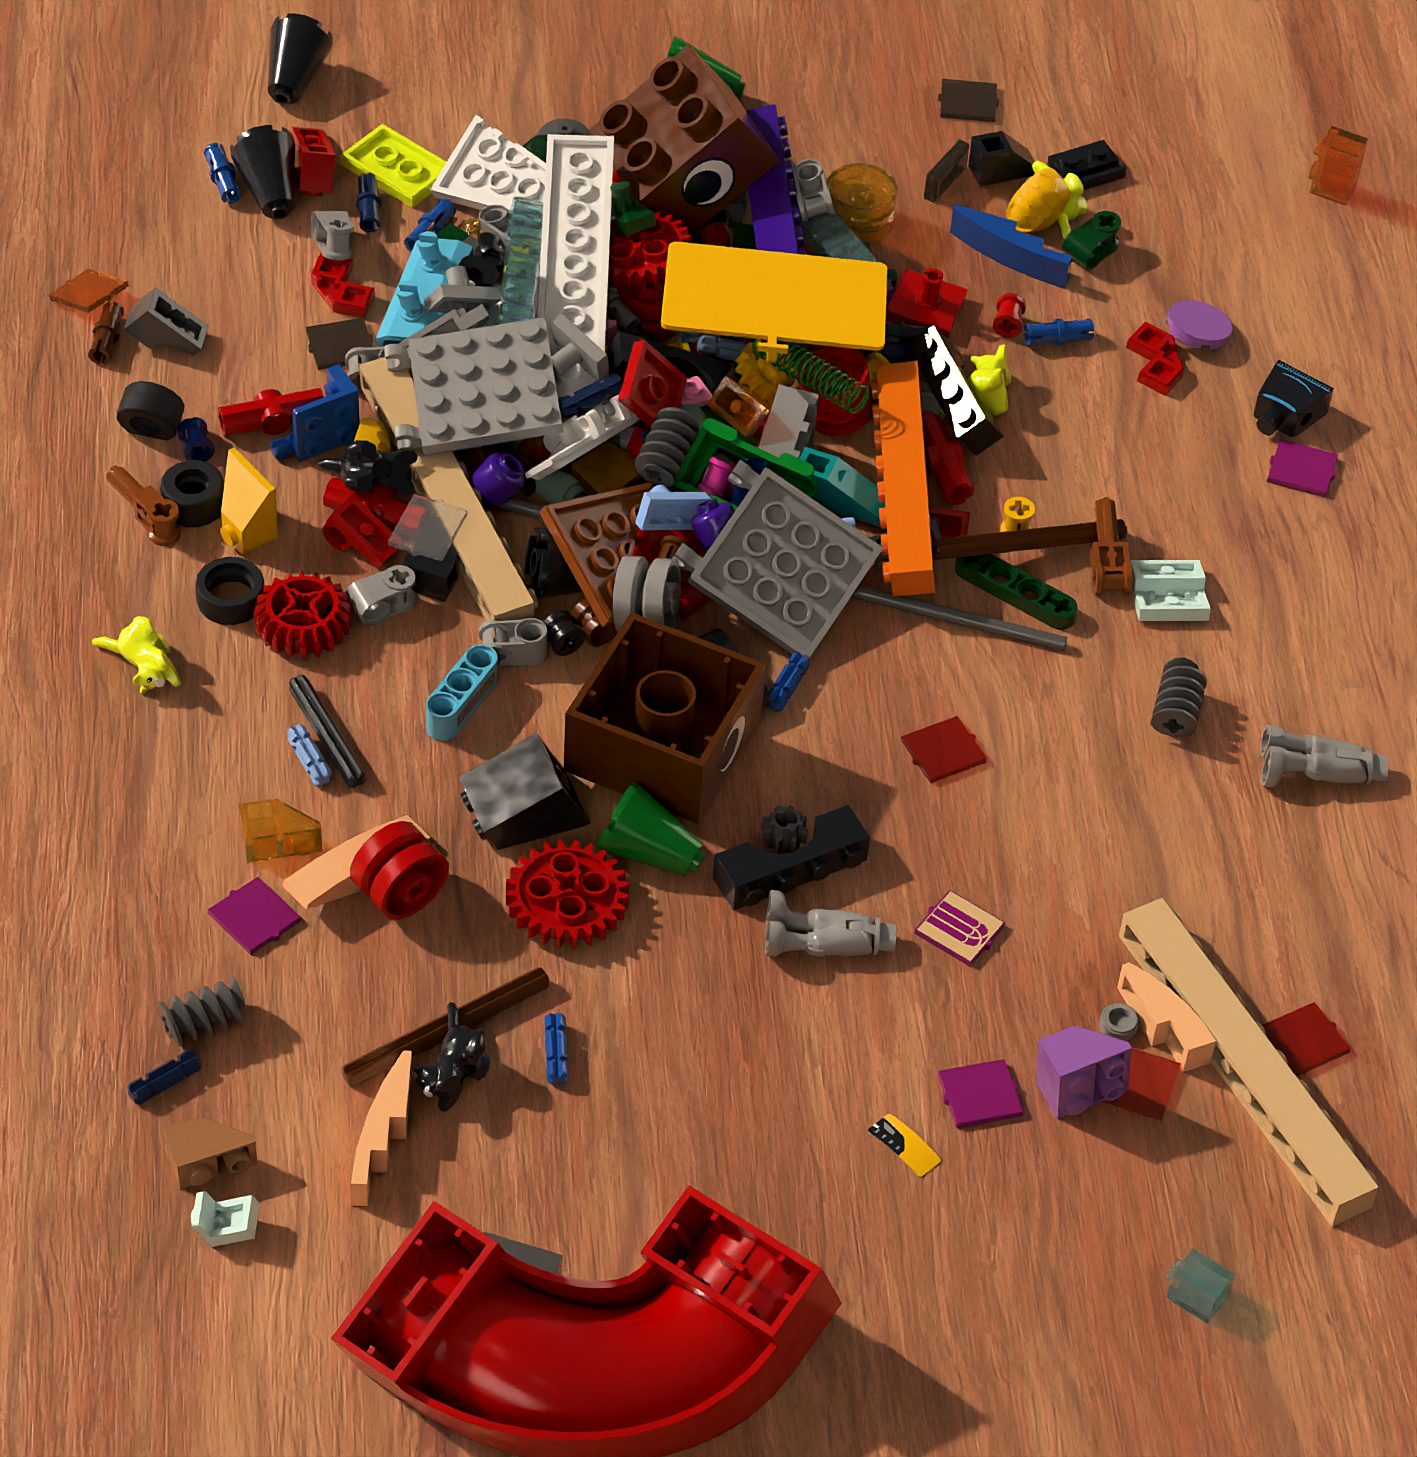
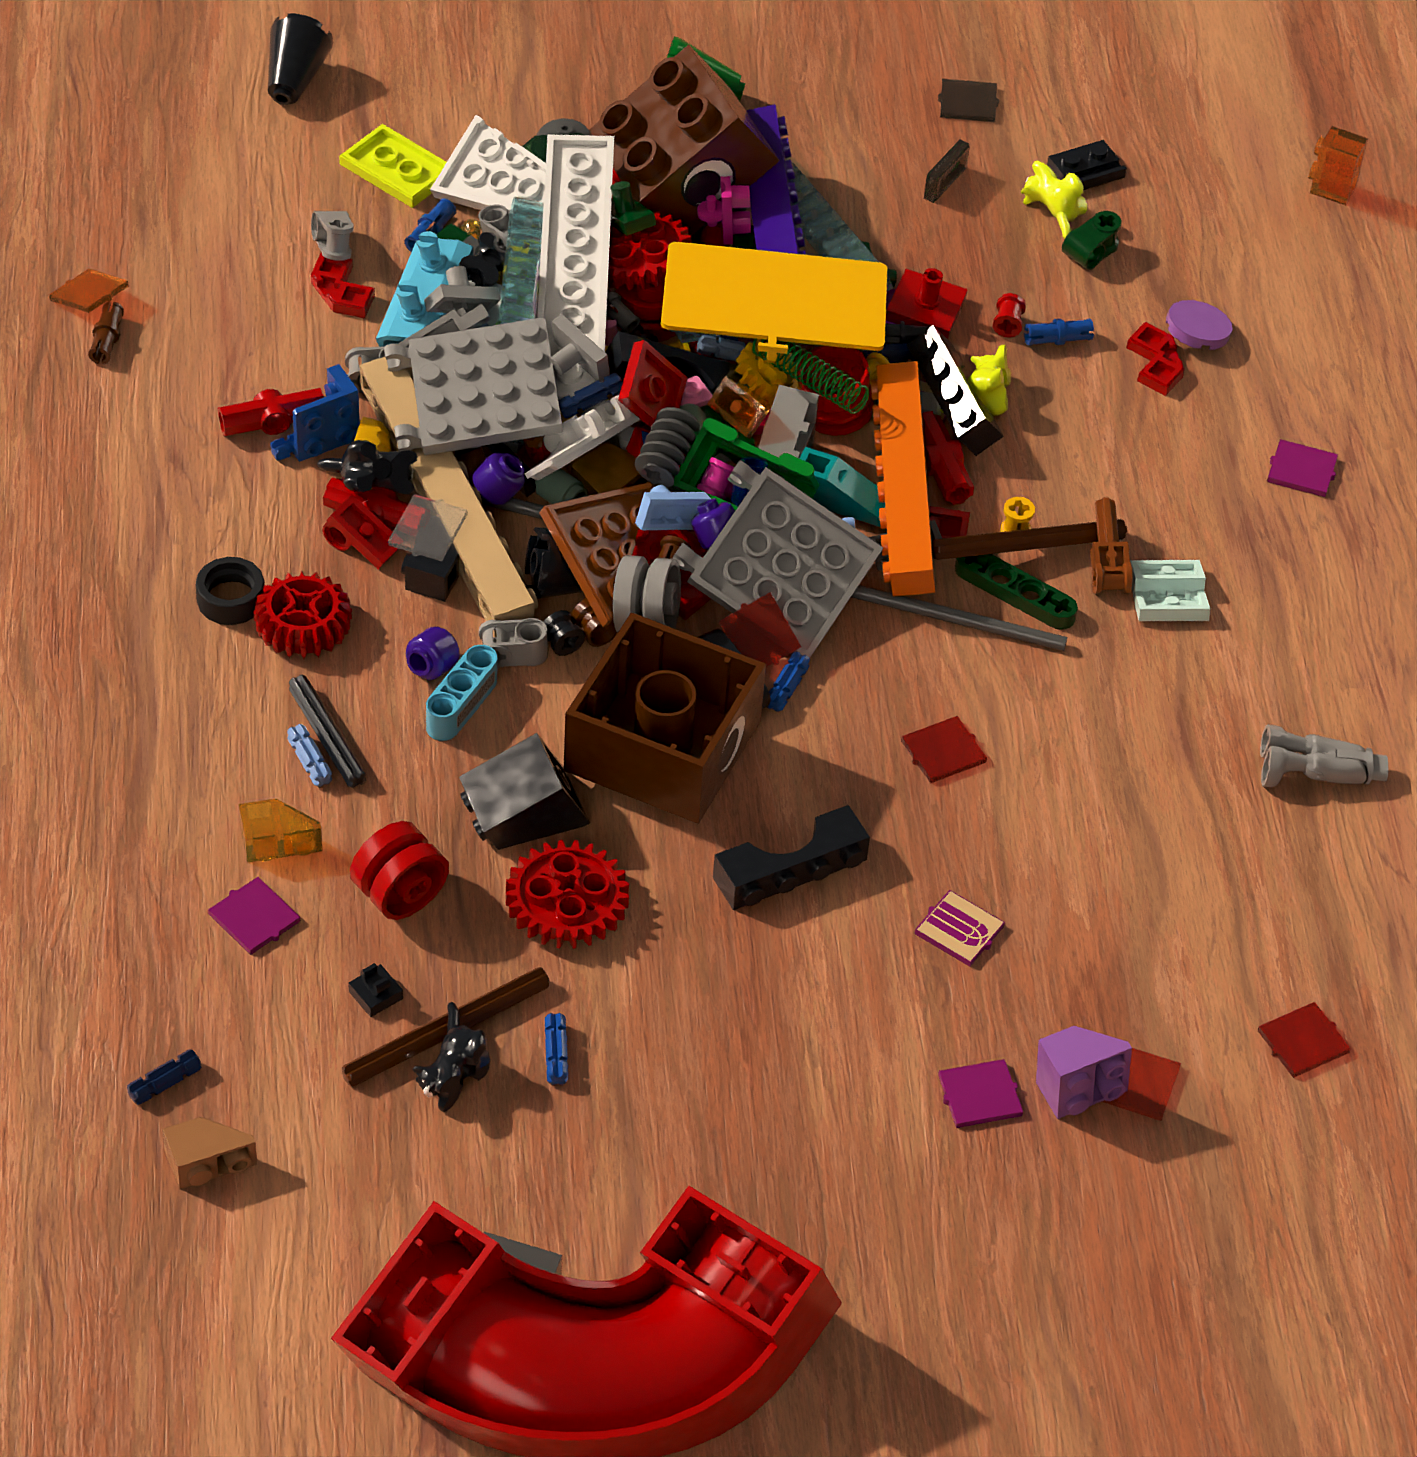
(146, 650): neon yellow animal -> none
(150, 410): black tyre -> none
(150, 508): dark orange connector -> none
(162, 321): dark grey arch -> none
(196, 438): clear blue bush -> none
(198, 478): black tyre -> none
(202, 1011): dark grey piece -> none
(222, 173): blue pin -> none
(225, 1220): light aqua bracket -> none
(247, 506): yellow slope -> none
(268, 168): black cone -> none
(313, 161): red slope -> none
(329, 875): light nougat slope -> none
(333, 340): clear smoke piece -> none
(368, 203): dark blue axle -> none
(375, 989): none -> black tile
(380, 597): light grey piece -> none
(384, 1121): light nougat slope -> none
(432, 653): none -> dark purple head
(650, 834): green cone -> none
(731, 197): none -> dark pink hips
(761, 631): none -> clear red piece
(784, 829): dark grey gear -> none
(812, 189): light grey piece -> none
(827, 931): light grey piece -> none
(864, 200): clear yellow wheel -> none
(905, 1144): yellow sticker -> none
(998, 159): black slope -> none
(1000, 241): blue slope -> none
(1038, 201): yellow piece -> none
(1119, 1021): light grey tile -> none
(1166, 1018): light nougat slope -> none
(1179, 698): dark grey piece -> none
(1199, 1285): clear light blue brick -> none
(1252, 1065): tan brick -> none
(1290, 401): black torso -> none

